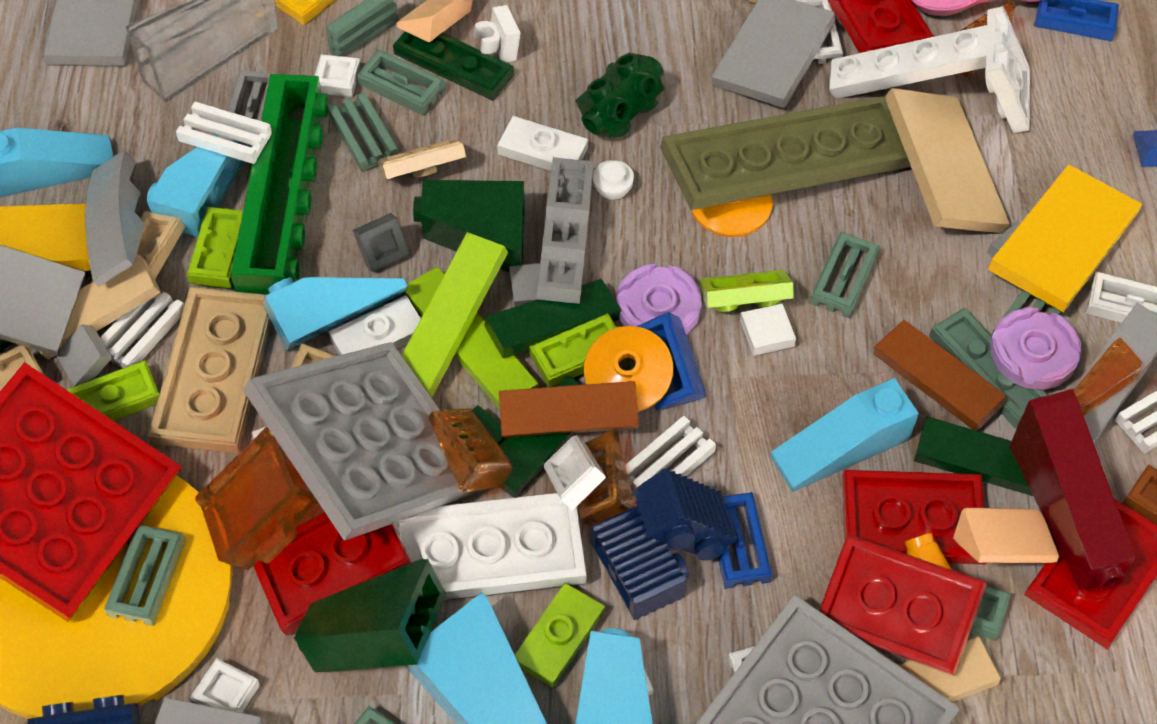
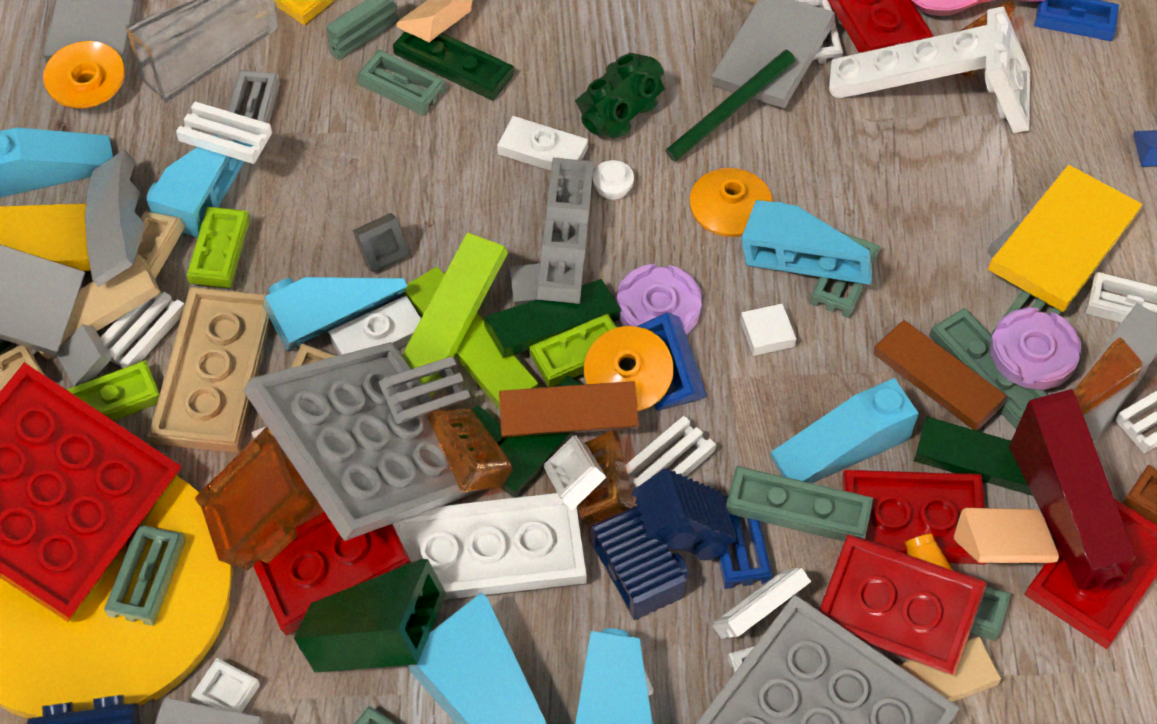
(80, 62): none -> light orange dish
(279, 186): green piece -> none
(338, 74): white tile -> none
(351, 109): sand green tile -> none
(421, 160): tan plate -> none
(449, 381): none -> light grey tile
(477, 207): dark green slope -> none
(501, 34): white tile -> none
(559, 635): lime plate -> none
(730, 105): none -> dark green bar
(760, 603): none -> white tile
(761, 288): lime plate -> none
(784, 152): olive plate -> none
(797, 242): none -> medium azure slope
(798, 504): none -> sand green tile
(946, 161): tan tile -> none

